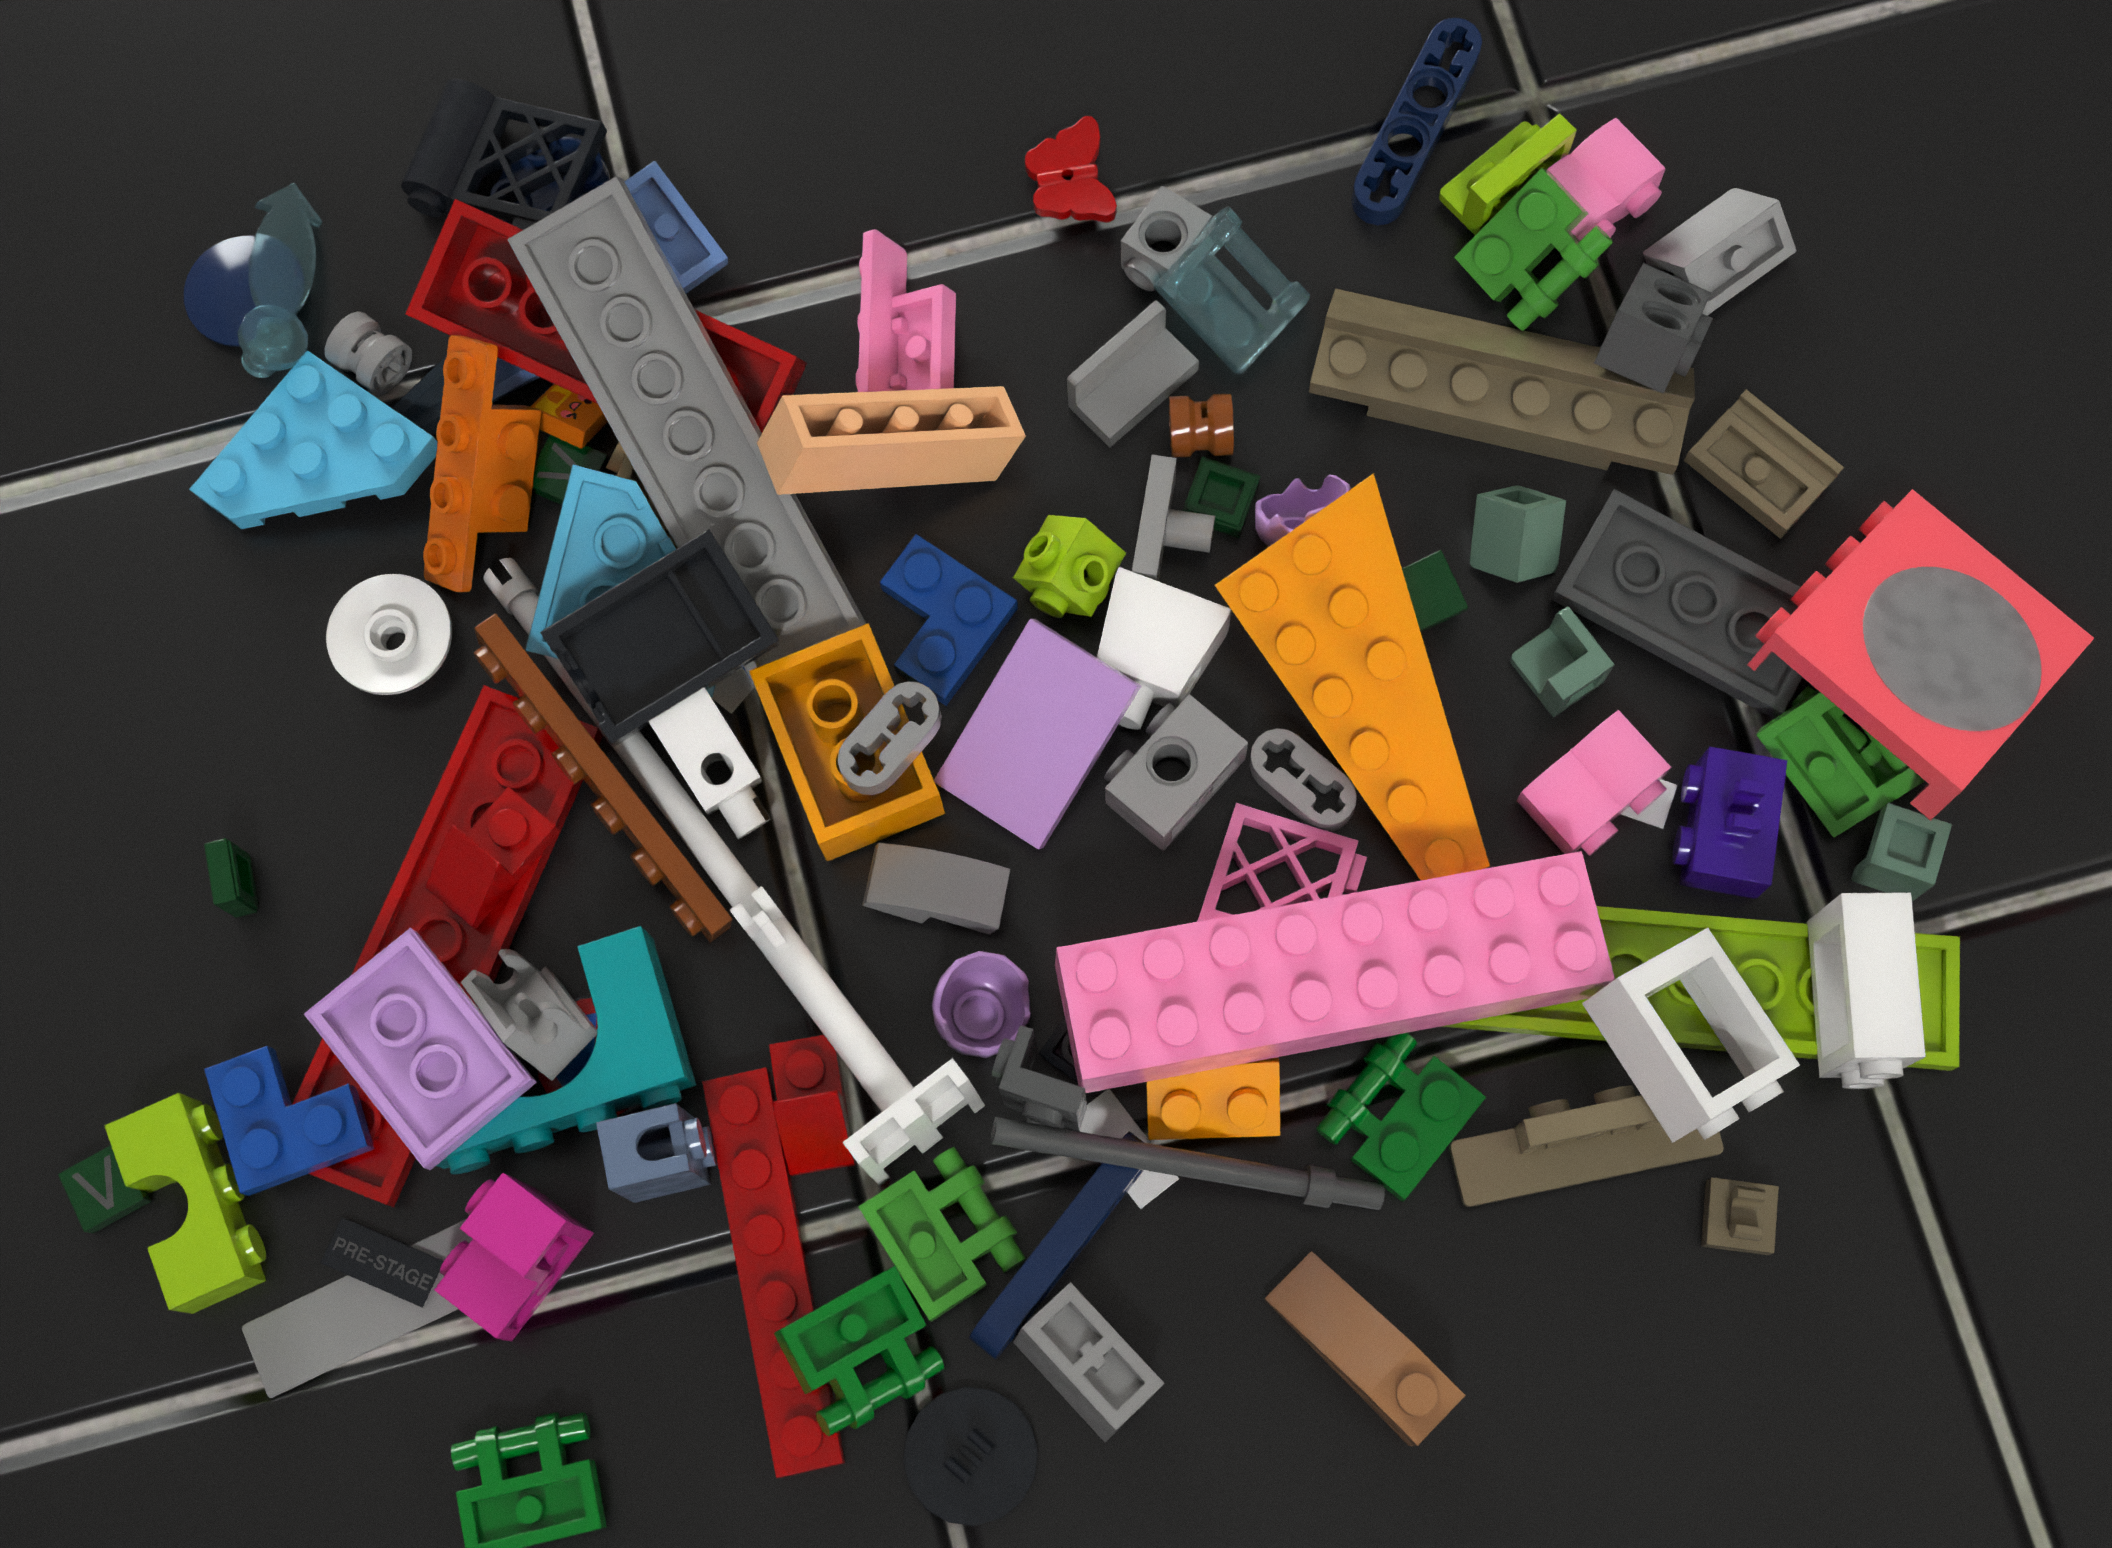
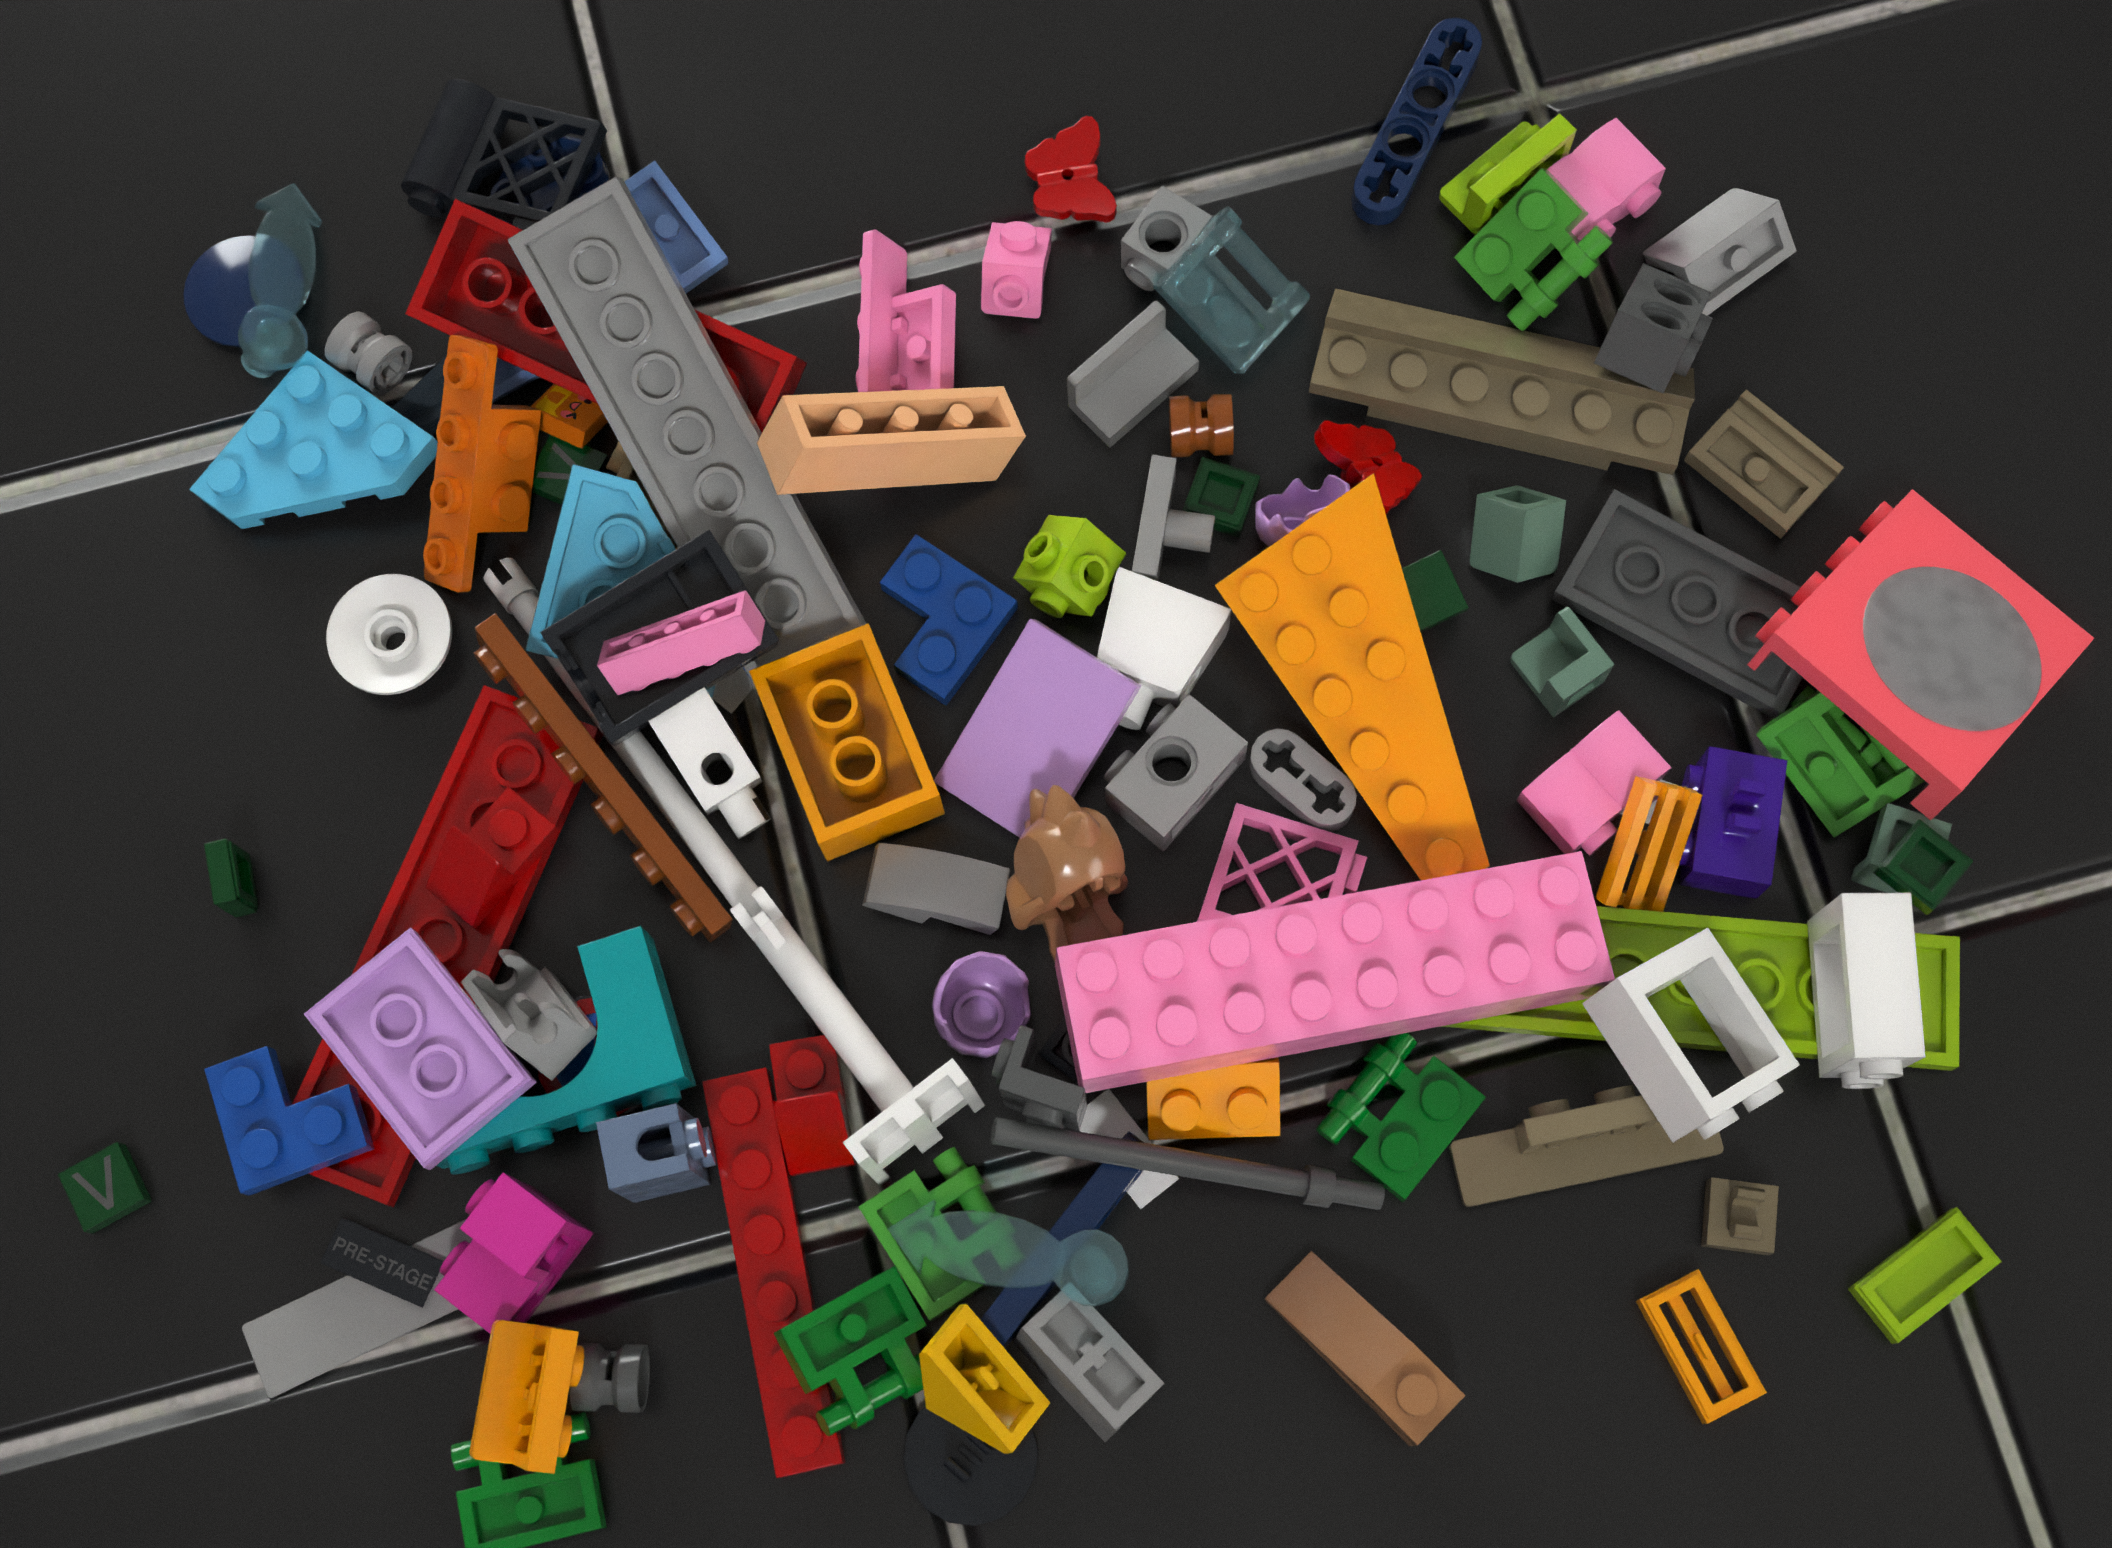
(214, 1248): lime arch -> none
(526, 1395): none -> light orange bracket
(613, 1378): none -> dark grey wheel
(682, 643): none -> bright pink piece
(901, 748): light grey beam -> none
(978, 1383): none -> yellow slope
(1014, 1253): none -> clear light blue brick
(1015, 269): none -> bright pink bracket
(1066, 872): none -> medium nougat head
(1368, 452): none -> red animal
(1658, 847): none -> light orange tile
(1677, 1358): none -> light orange tile
(1923, 866): none -> dark green tile
(1924, 1275): none -> lime tile

